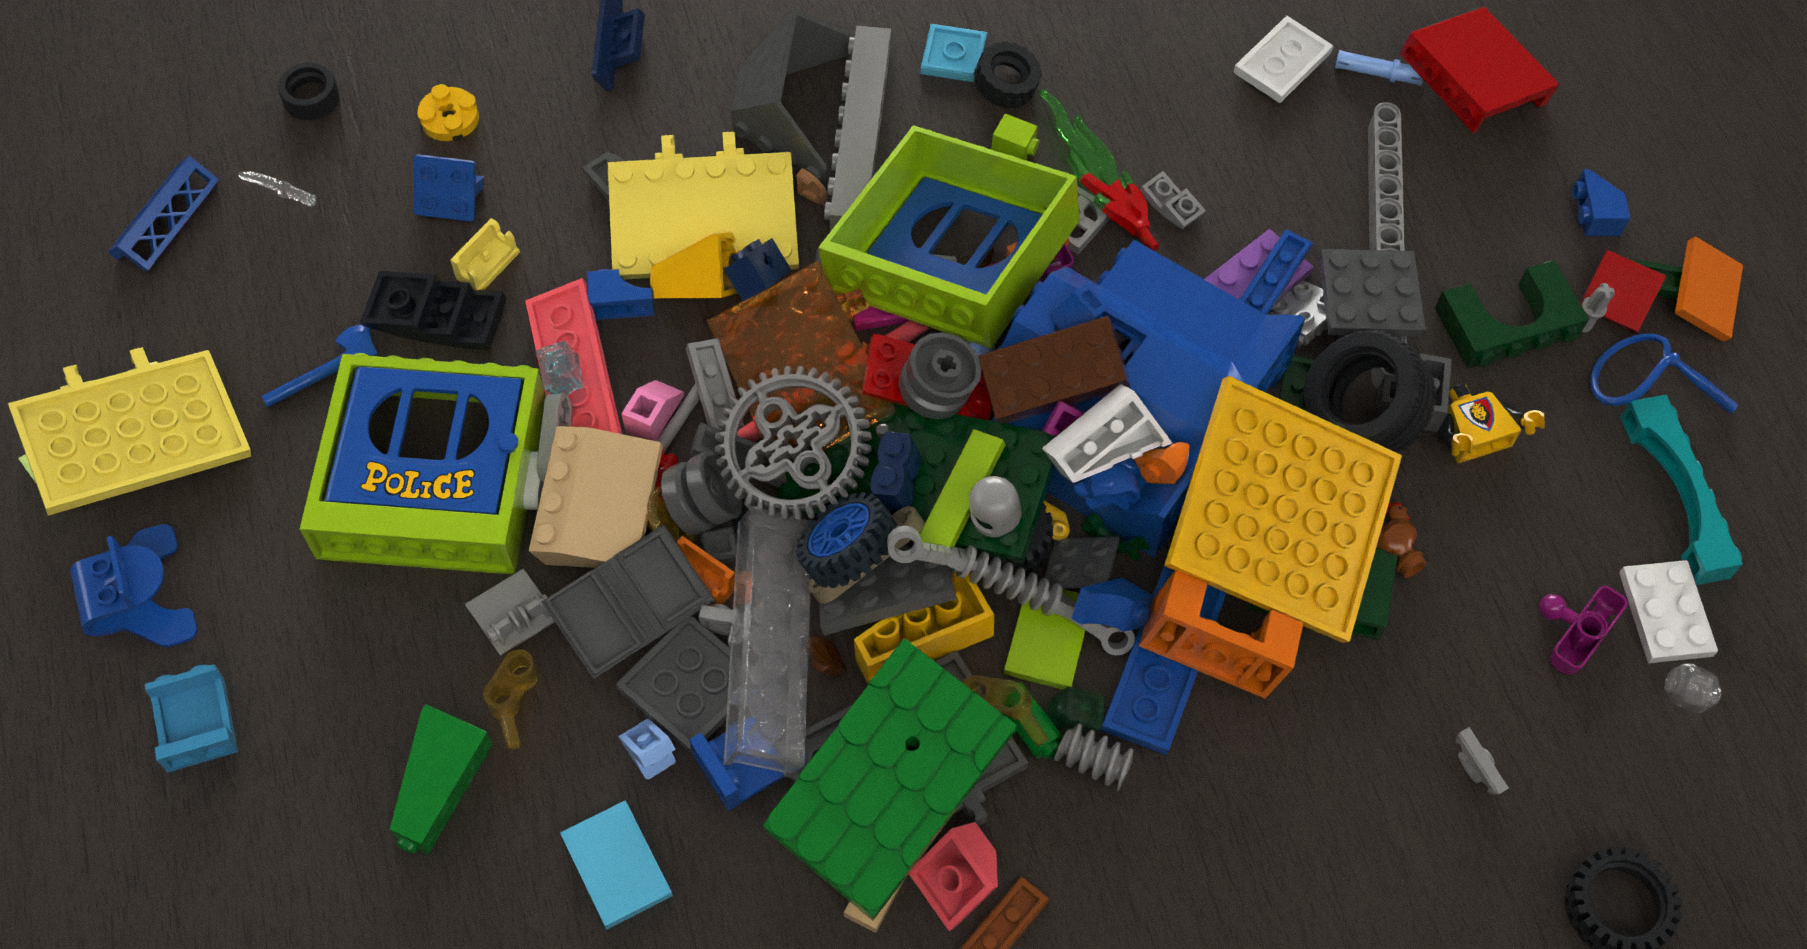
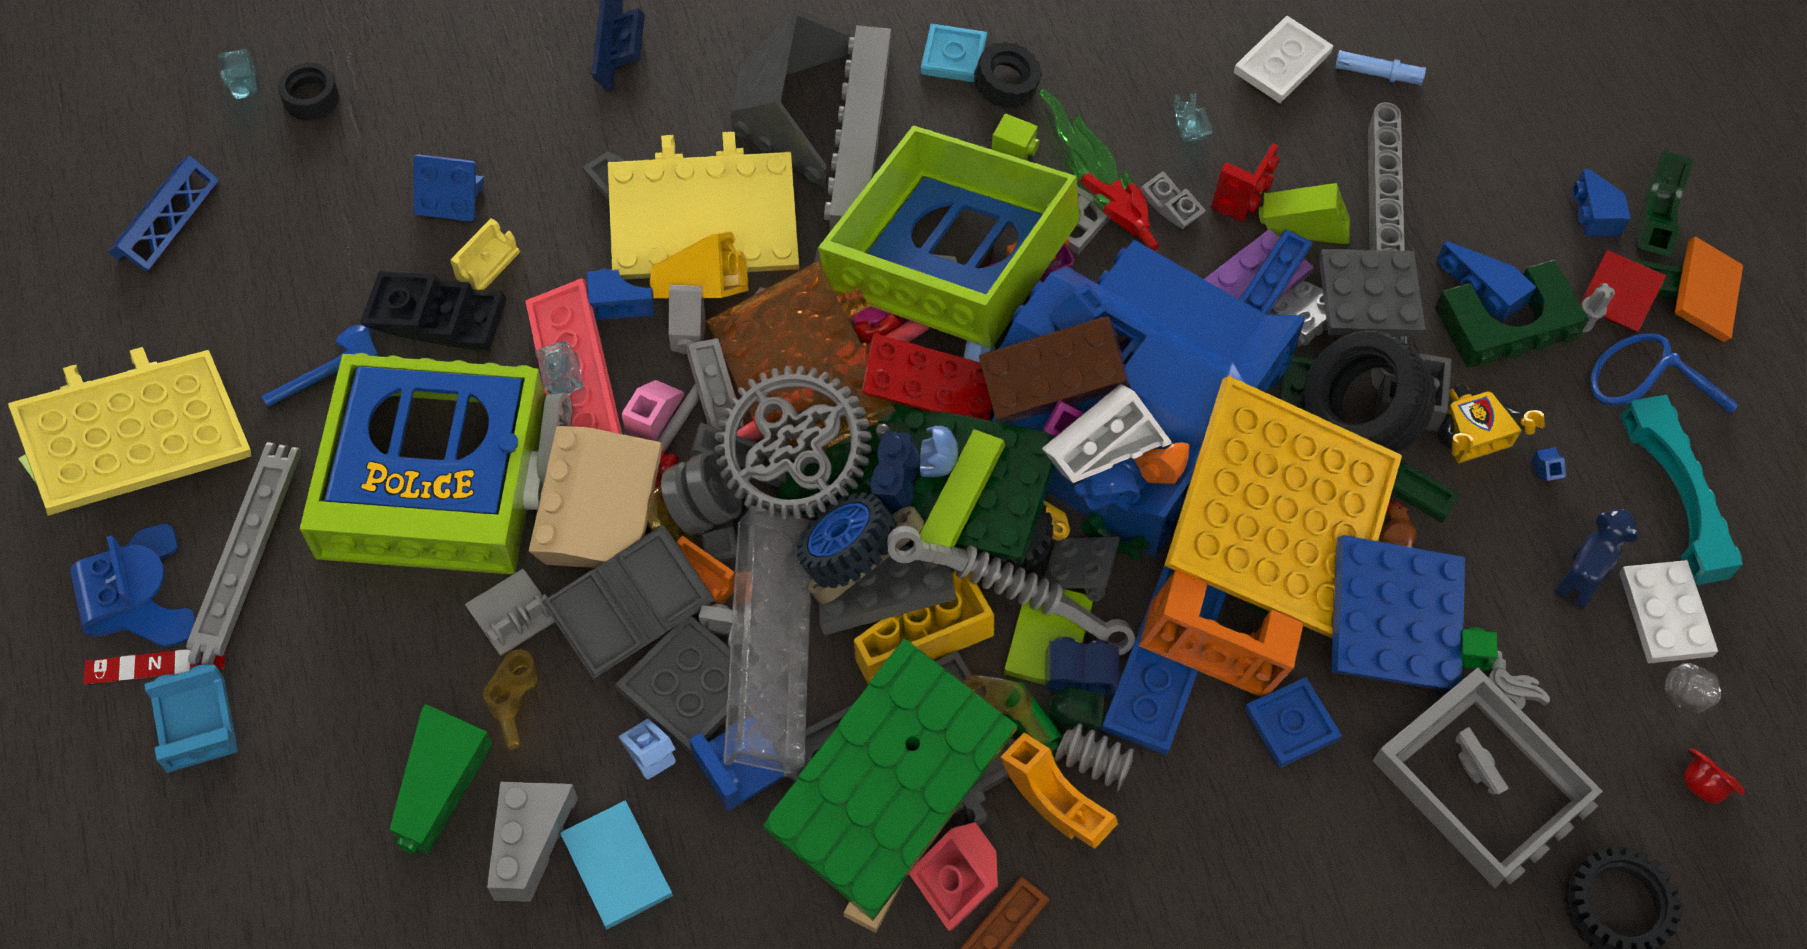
(141, 666): none -> red sticker
(238, 73): none -> clear light blue brick
(242, 554): none -> light grey hinge
(283, 189): clear piece -> none
(448, 99): yellow plate -> none
(525, 835): none -> light grey wedge
(686, 316): none -> light grey slope
(756, 268): dark blue brick -> none
(811, 187): medium nougat tile -> none
(825, 656): reddish brown plate -> none
(883, 327): none -> red arm
(938, 453): none -> medium blue hair
(939, 375): dark grey wheel -> none
(995, 503): light grey helmet -> none
(1051, 794): none -> light orange arch
(1082, 666): none -> dark blue brick
(1113, 604): blue arch -> none
(1191, 122): none -> clear light blue plate
(1240, 190): none -> red bracket
(1292, 722): none -> blue plate
(1309, 212): none -> lime slope
(1398, 614): none -> blue plate
(1424, 492): none -> dark green tile
(1477, 67): red panel -> none
(1478, 648): none -> green plate
(1498, 285): none -> blue slope
(1516, 687): none -> light grey piece
(1527, 736): none -> light grey window
(1549, 464): none -> blue piece
(1575, 643): magenta piece -> none
(1598, 555): none -> dark blue animal
(1660, 206): none -> dark green arch
(1708, 780): none -> red hat

